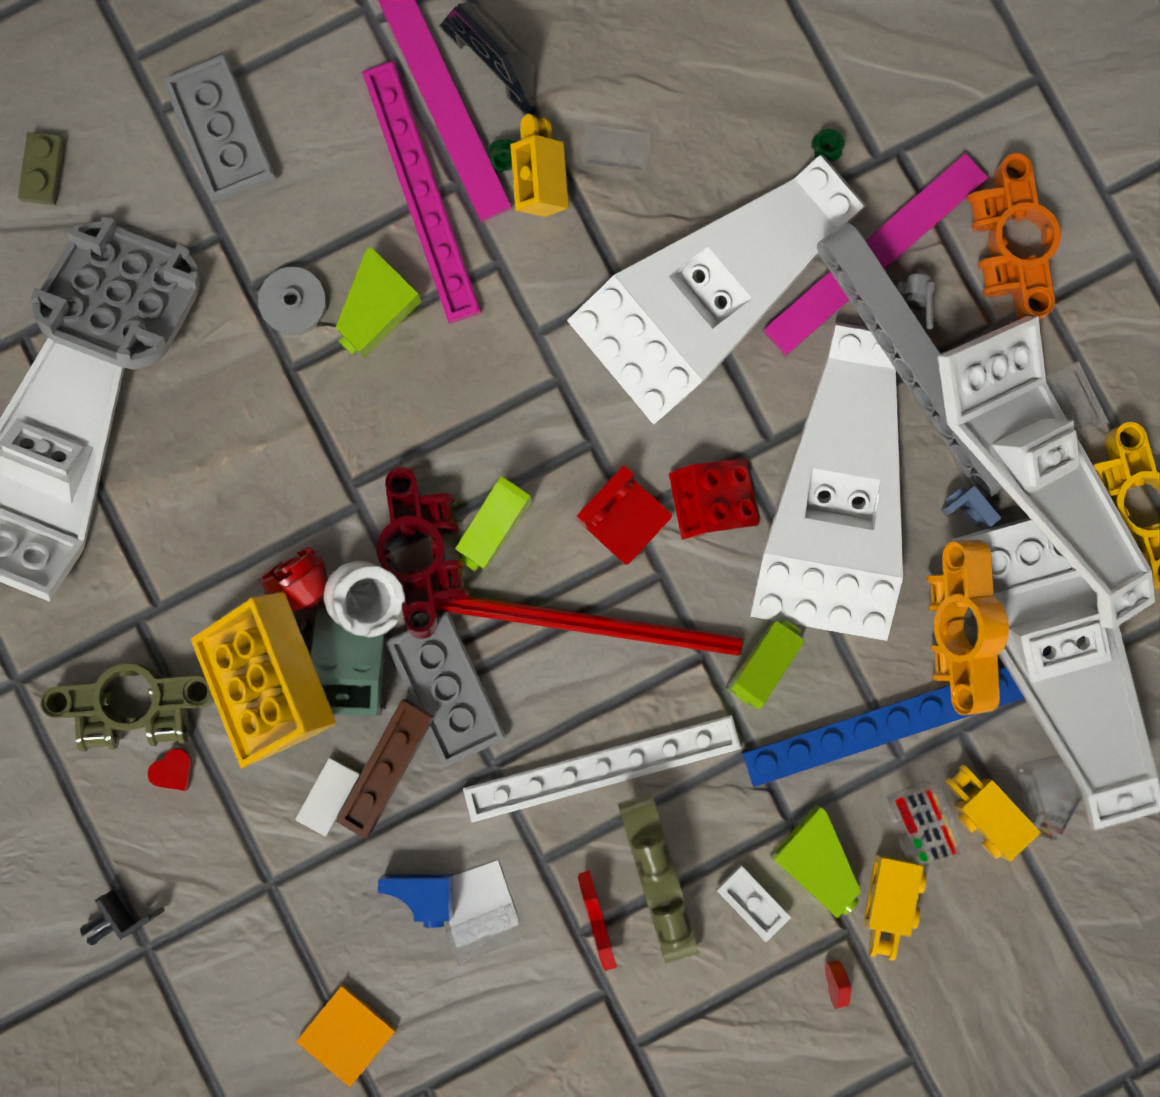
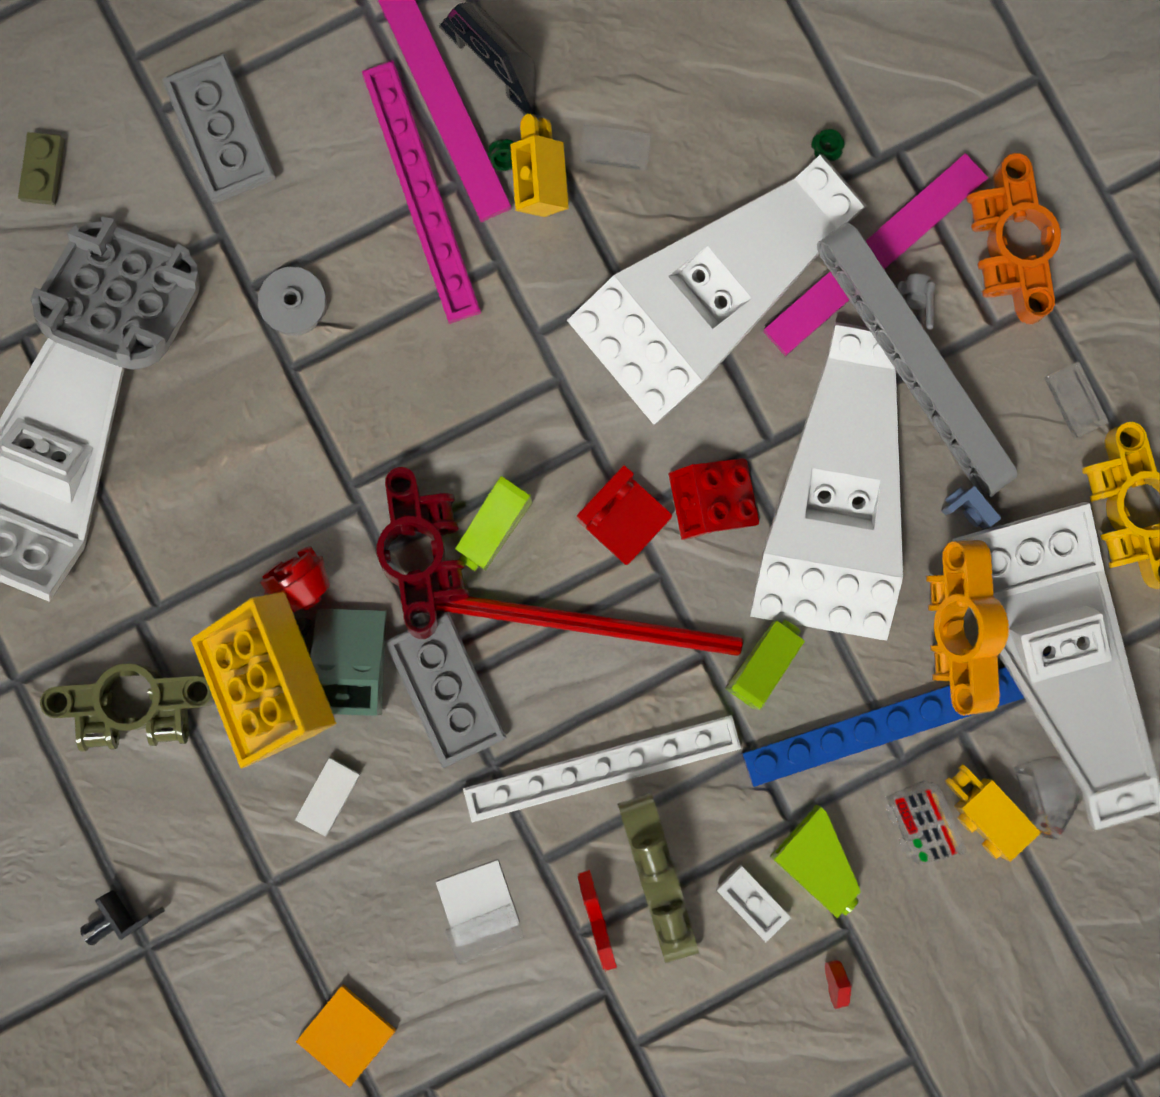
(172, 771): red tile -> none
(363, 598): white tile -> none
(374, 305): lime slope -> none
(385, 768): reddish brown plate -> none
(425, 894): blue arch -> none
(893, 902): yellow brick -> none
(1019, 433): white wing -> none

